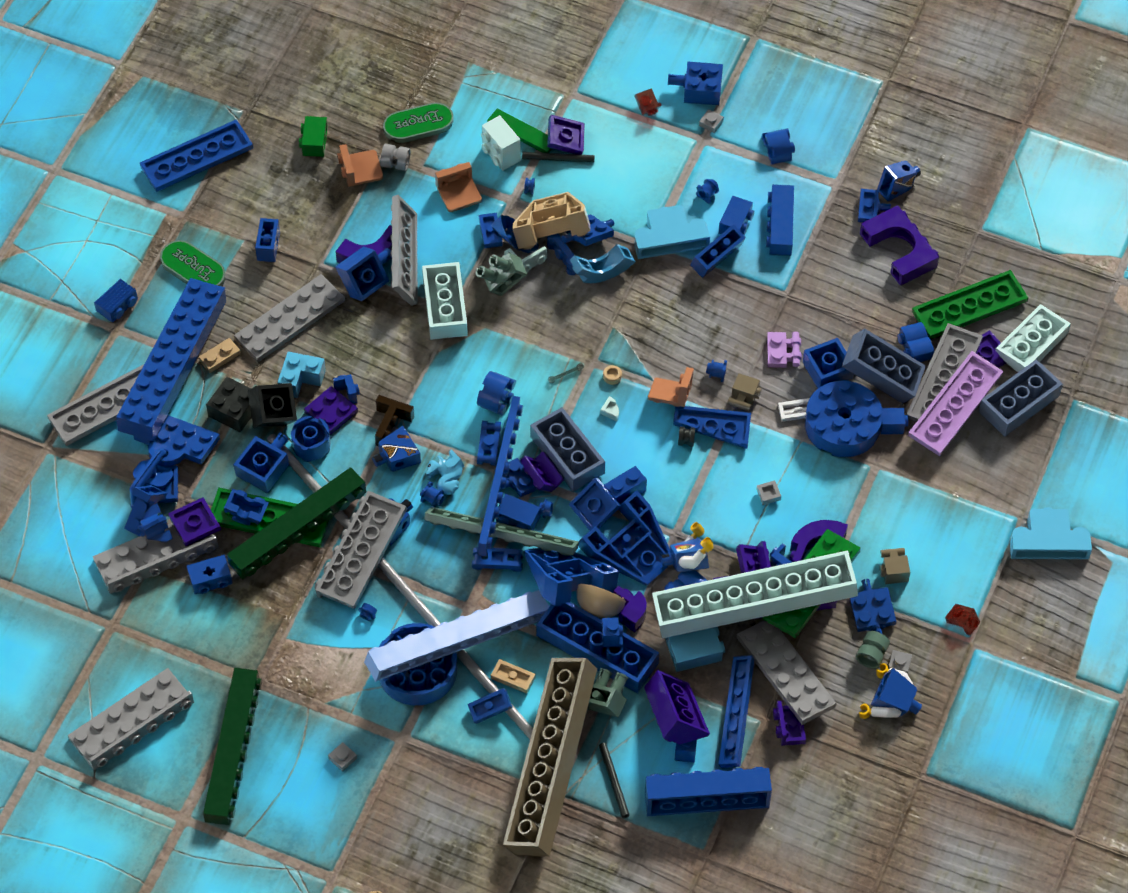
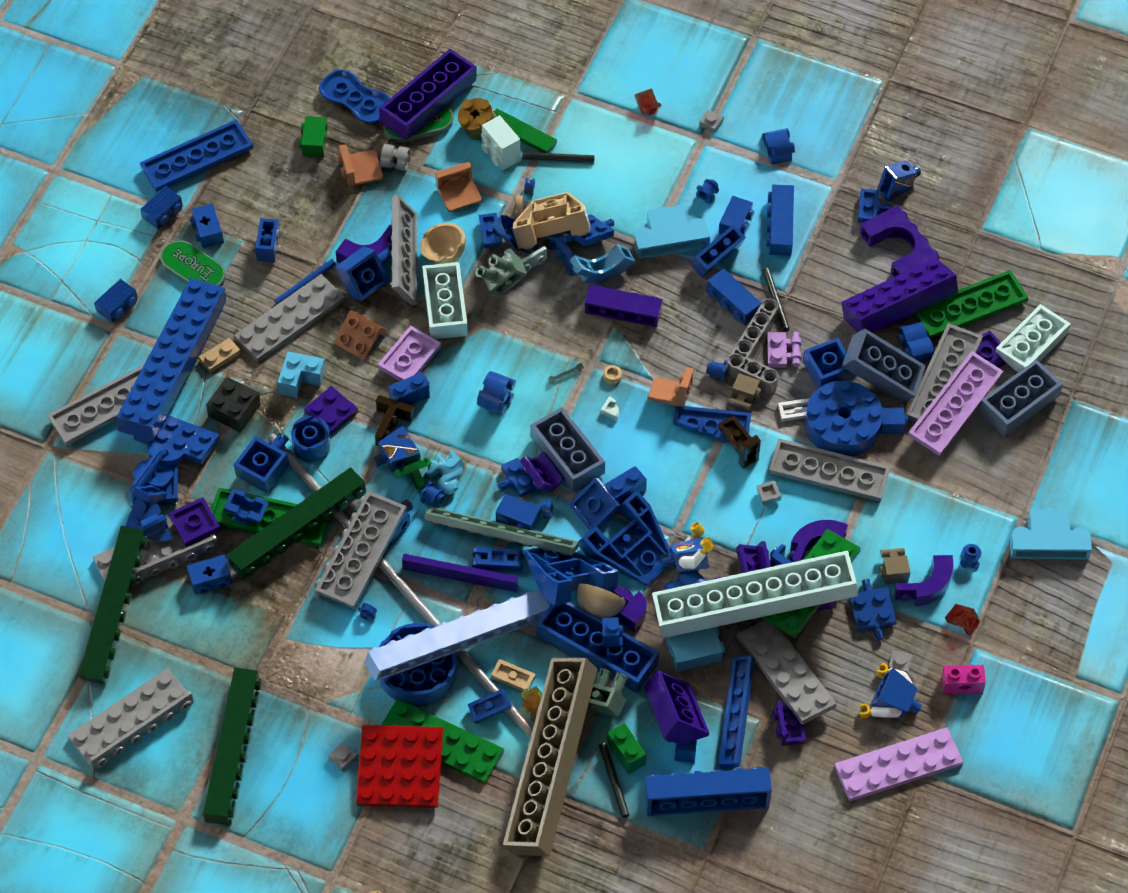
(112, 604): none -> dark green brick
(161, 207): none -> blue brick
(207, 225): none -> blue brick
(272, 405): pearl dark grey brick -> none
(321, 270): none -> blue bar
(346, 89): none -> blue plate
(346, 382): blue bracket -> none
(359, 334): none -> nougat bracket
(400, 766): none -> red plate
(409, 354): none -> lavender plate
(410, 389): none -> blue brick
(413, 469): none -> green tile
(427, 94): none -> dark purple brick
(443, 243): none -> tan cylinder
(460, 573): none -> dark purple tile
(460, 750): none -> green plate
(473, 115): none -> pearl gold brick
(489, 443): blue plate -> none
(499, 480): blue plate -> none
(518, 206): none -> tan tile
(531, 701): none -> clear orange brick
(565, 134): dark purple plate -> none
(623, 305): none -> dark purple brick
(626, 748): none -> green brick
(686, 436): pearl dark grey wheel -> none
(700, 82): blue brick -> none
(733, 296): none -> blue brick
(741, 441): none -> dark brown bracket
(750, 346): none -> light grey beam
(774, 295): none -> pearl dark grey bar
(829, 470): none -> light grey plate
(872, 650): sand green wheel -> none
(898, 764): none -> lavender plate
(900, 296): none -> dark purple brick
(932, 588): none -> dark purple arch
(963, 679): none -> dark pink brick
(970, 555): none -> blue brick

